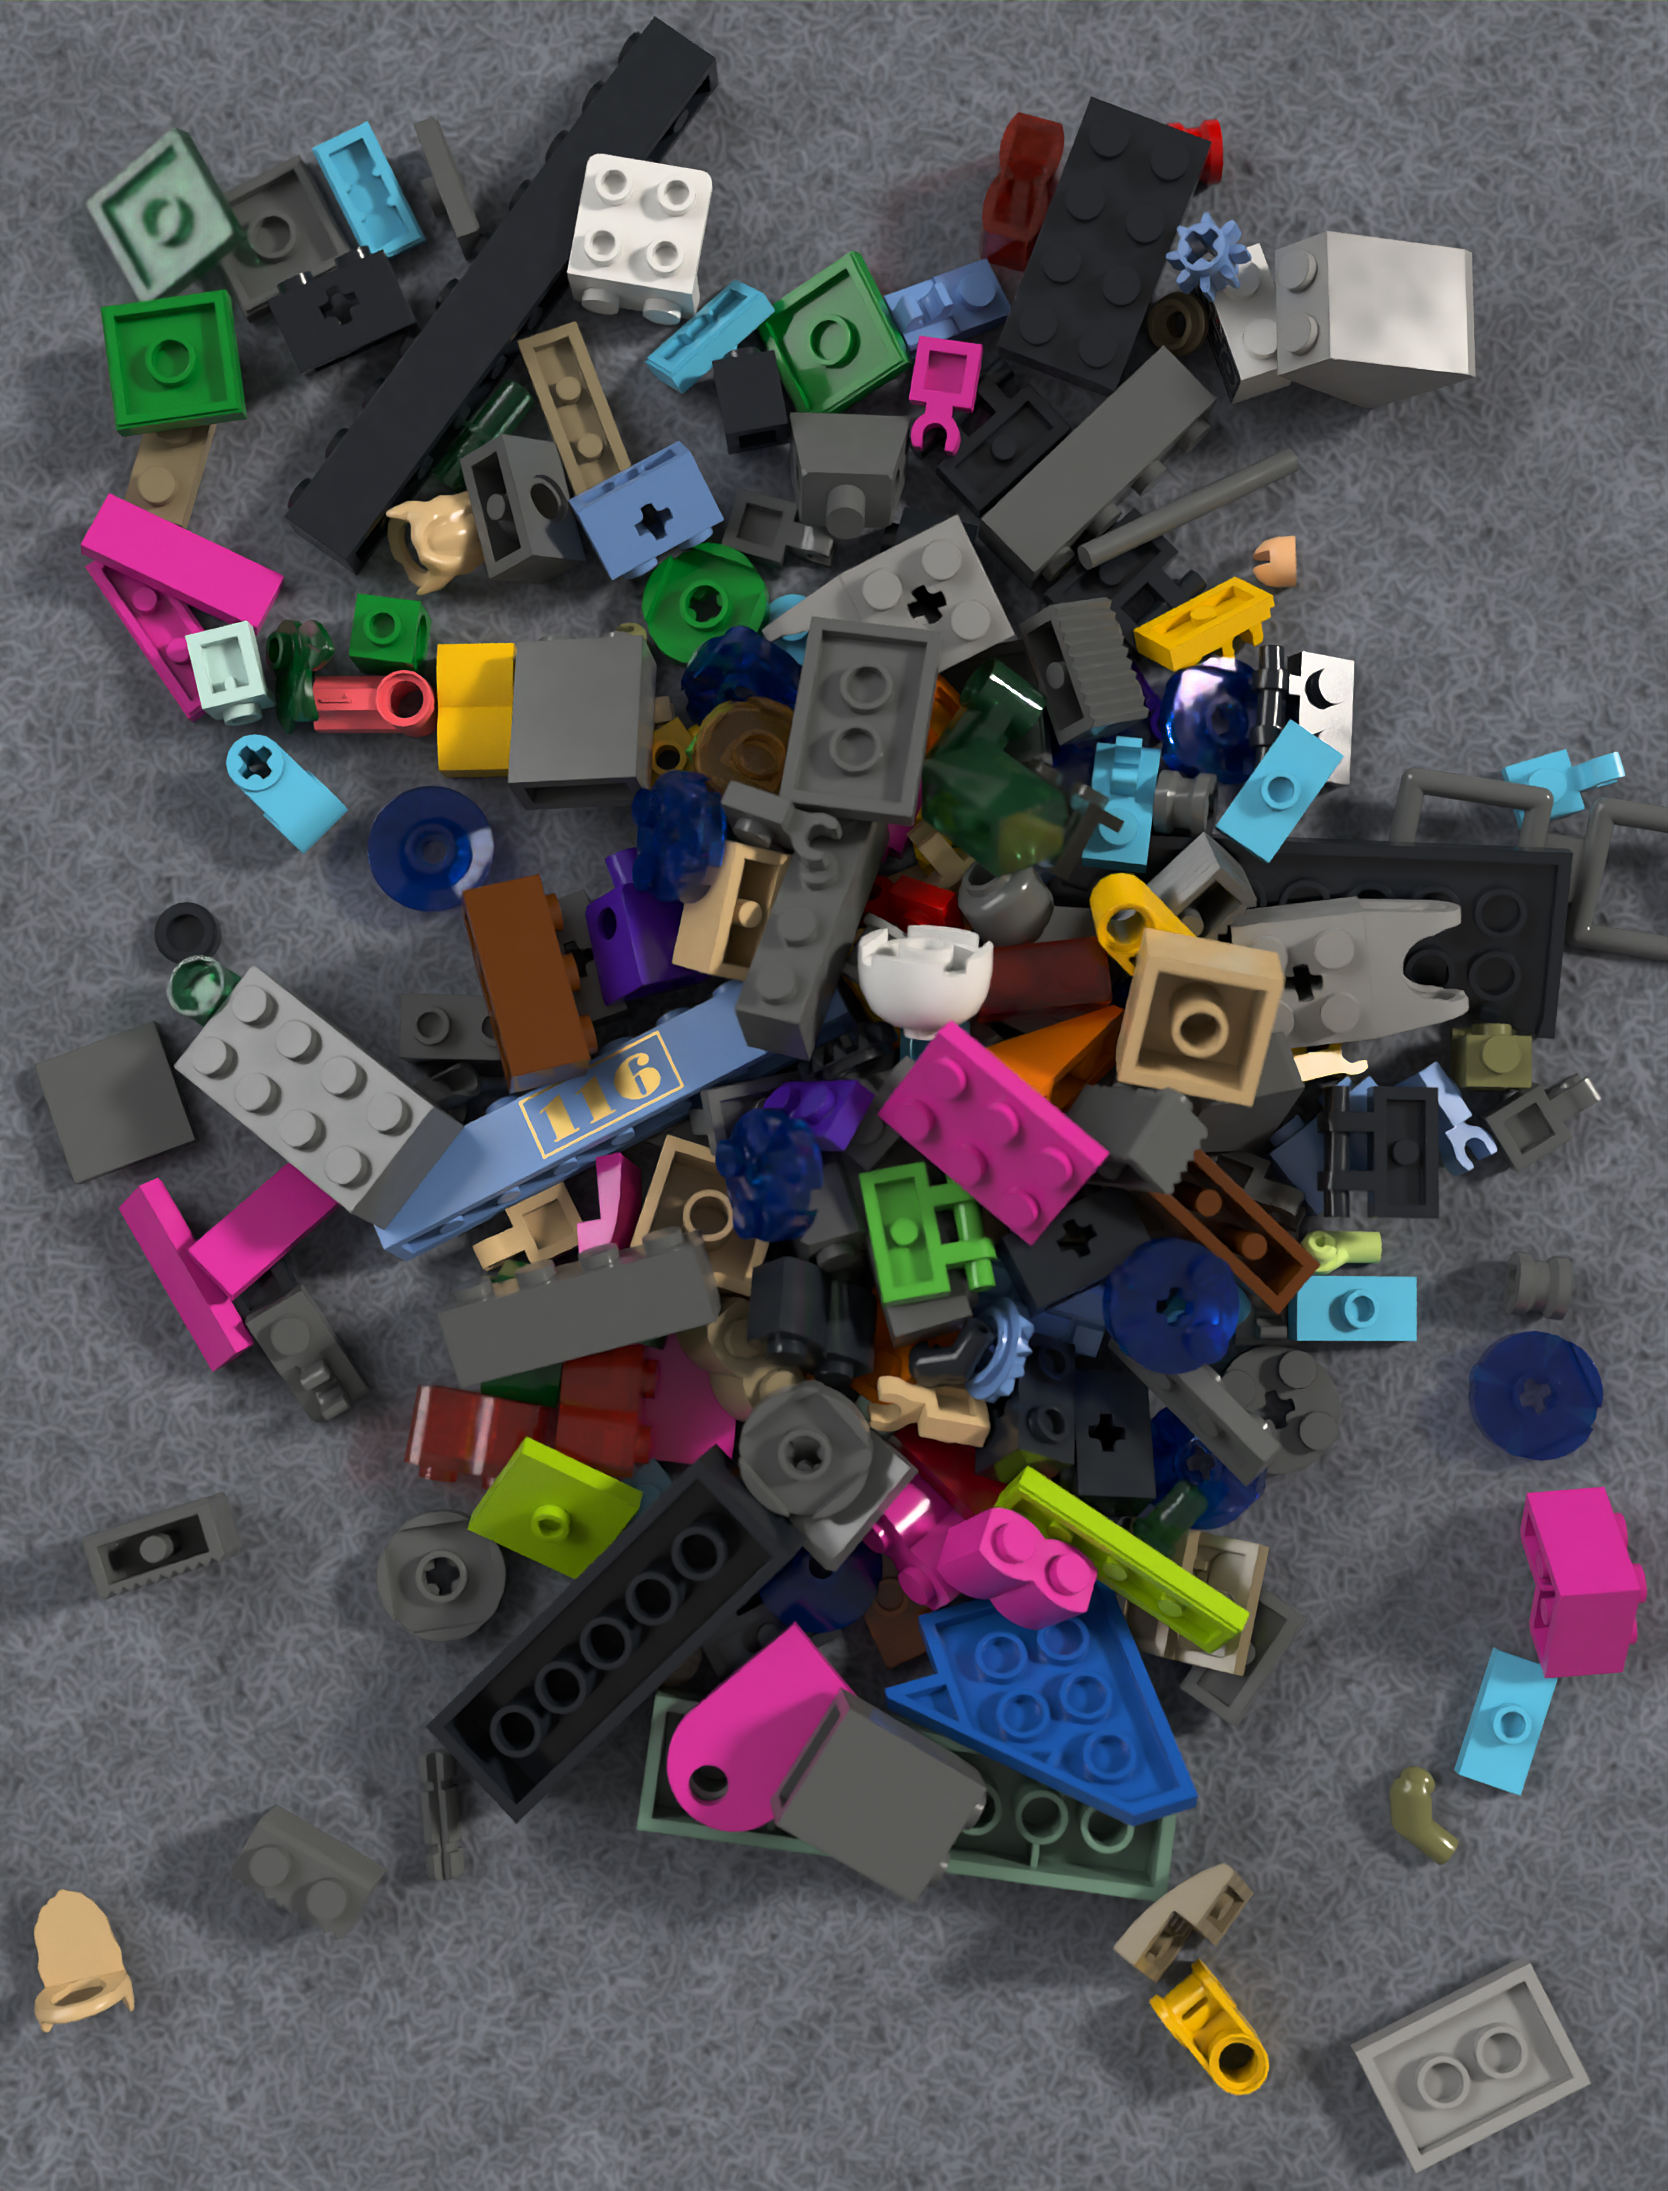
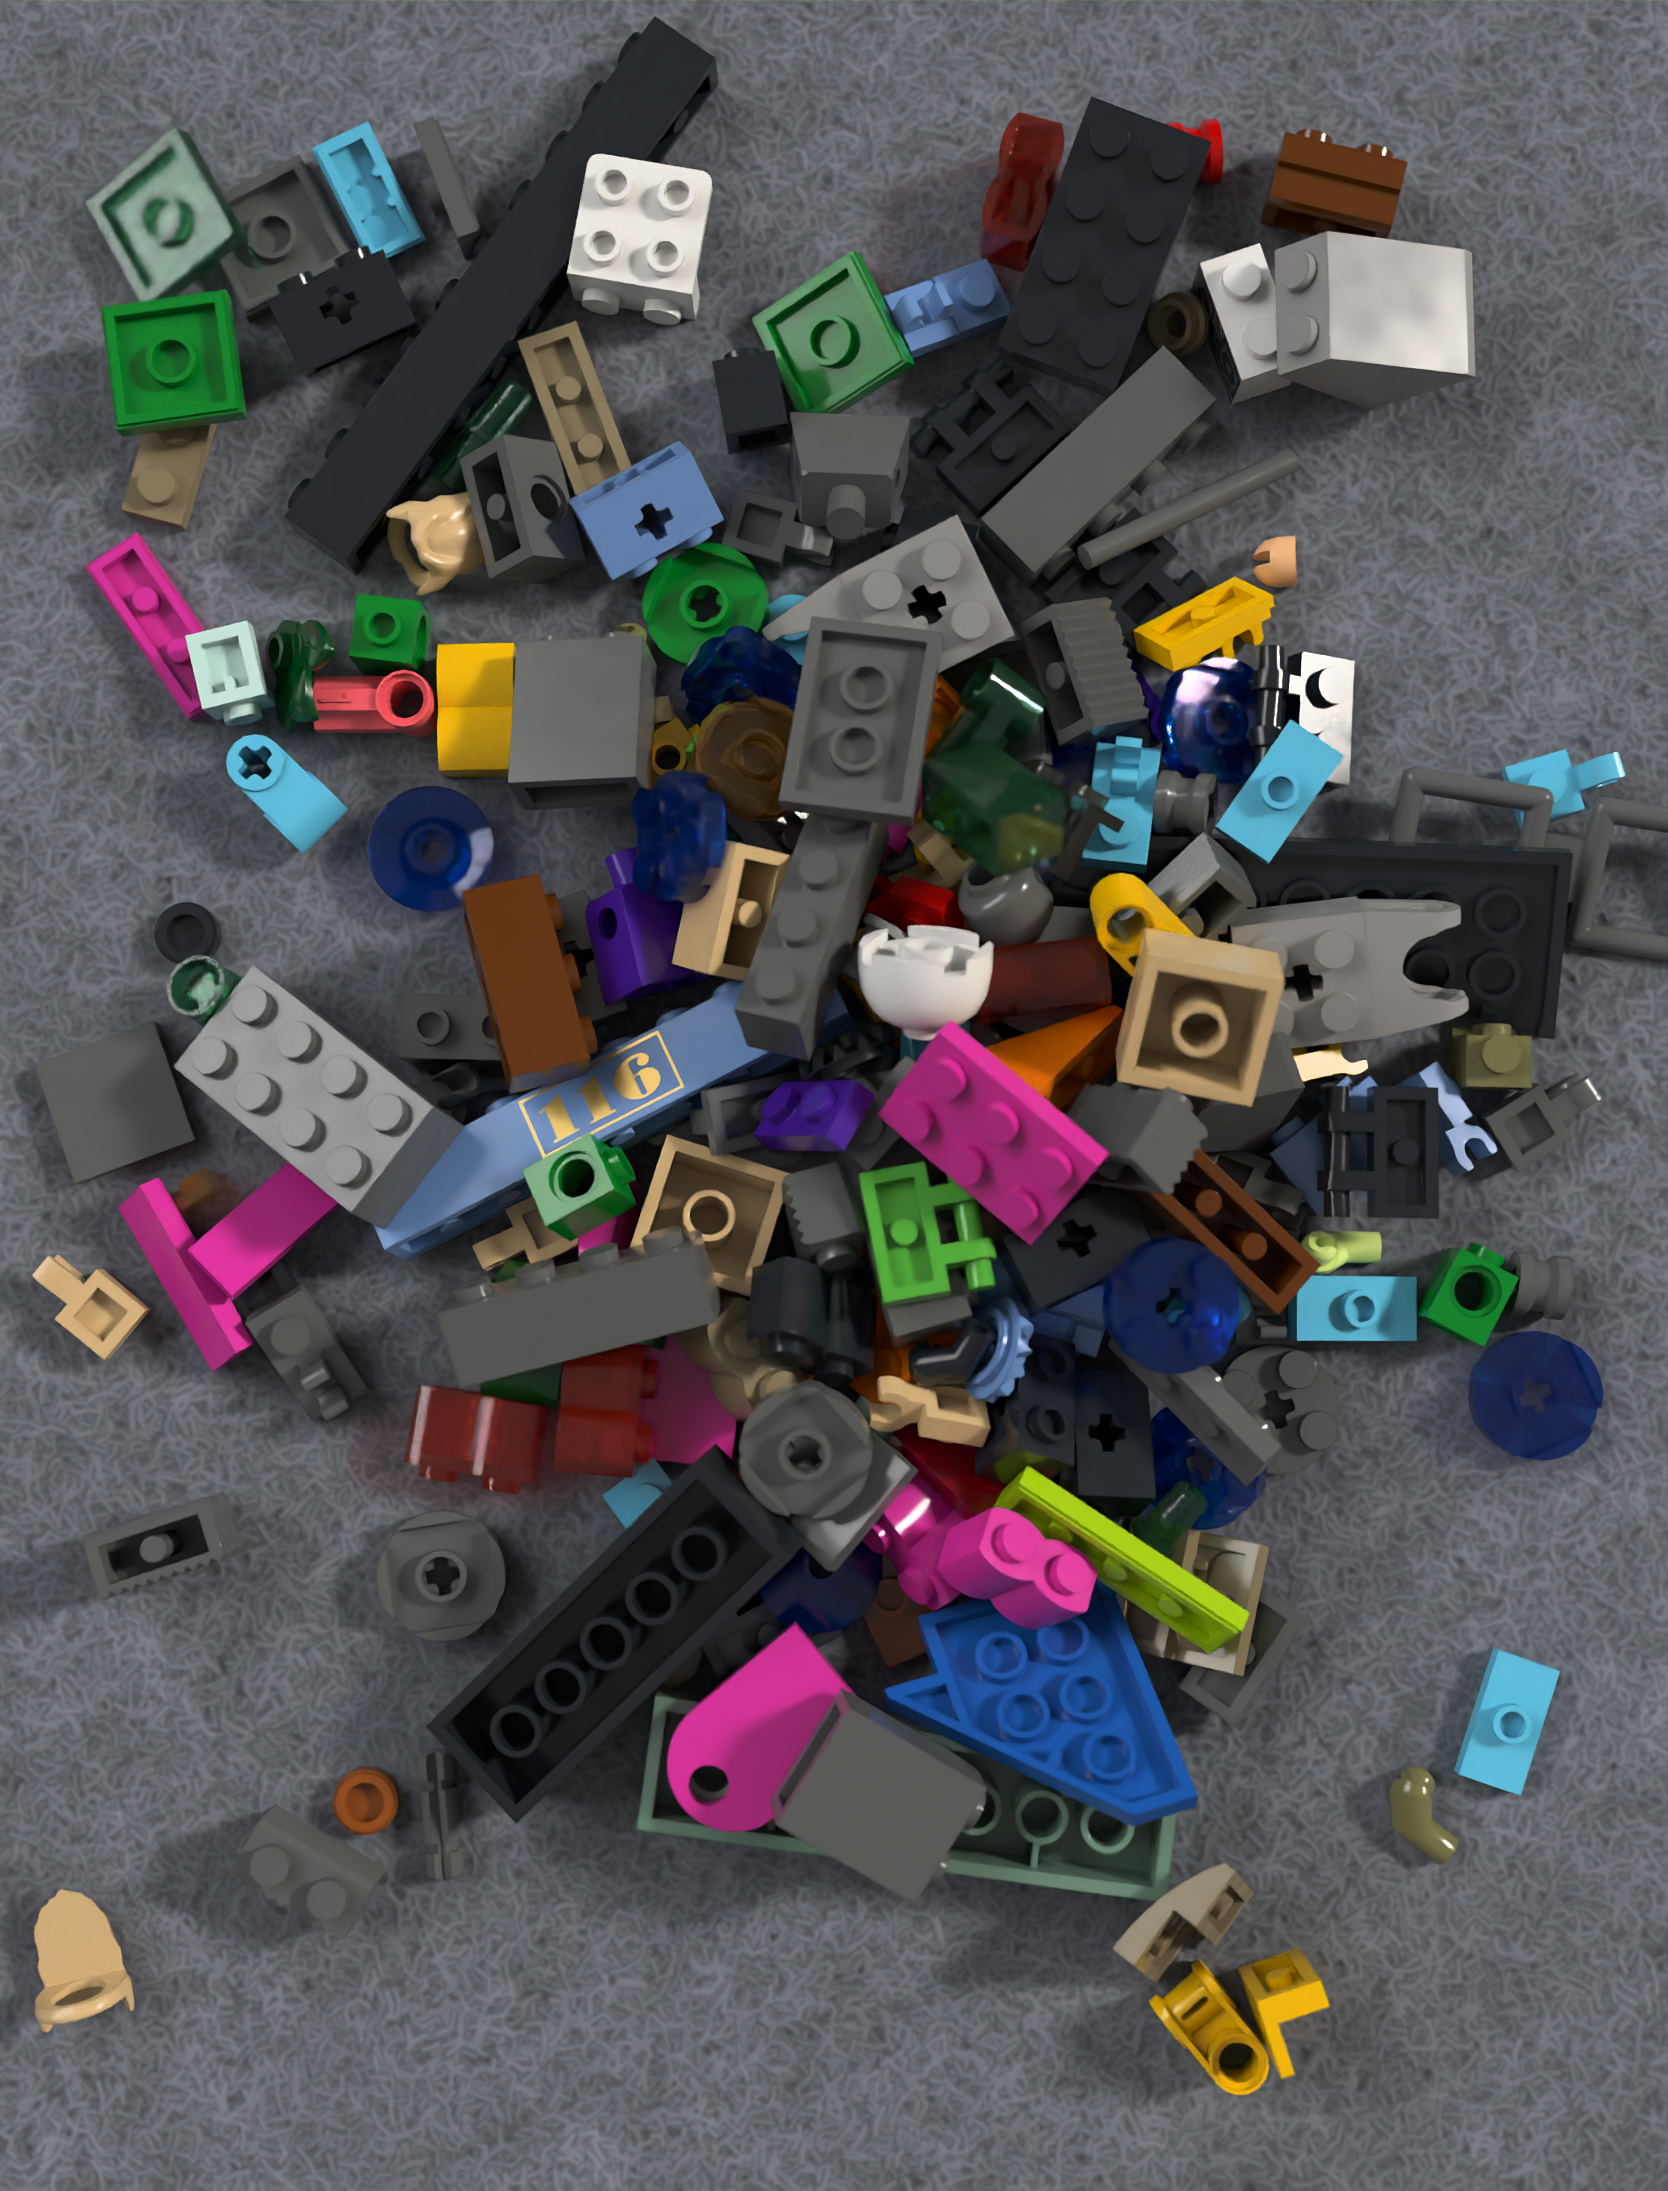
(97, 1309): none -> tan plate
(181, 563): dark pink tile -> none
(198, 1190): none -> clear orange tile
(366, 1800): none -> dark orange tile
(554, 1509): lime plate -> none
(556, 1182): none -> green brick
(709, 335): medium azure plate -> none
(764, 1203): clear blue plate -> none
(768, 818): dark grey plate -> none
(944, 382): dark pink plate -> none
(1220, 243): medium blue gear -> none
(1277, 1992): none -> yellow panel
(1332, 187): none -> reddish brown brick
(1439, 1302): none -> green brick
(1470, 2064): light grey plate -> none
(1582, 1580): dark pink brick -> none

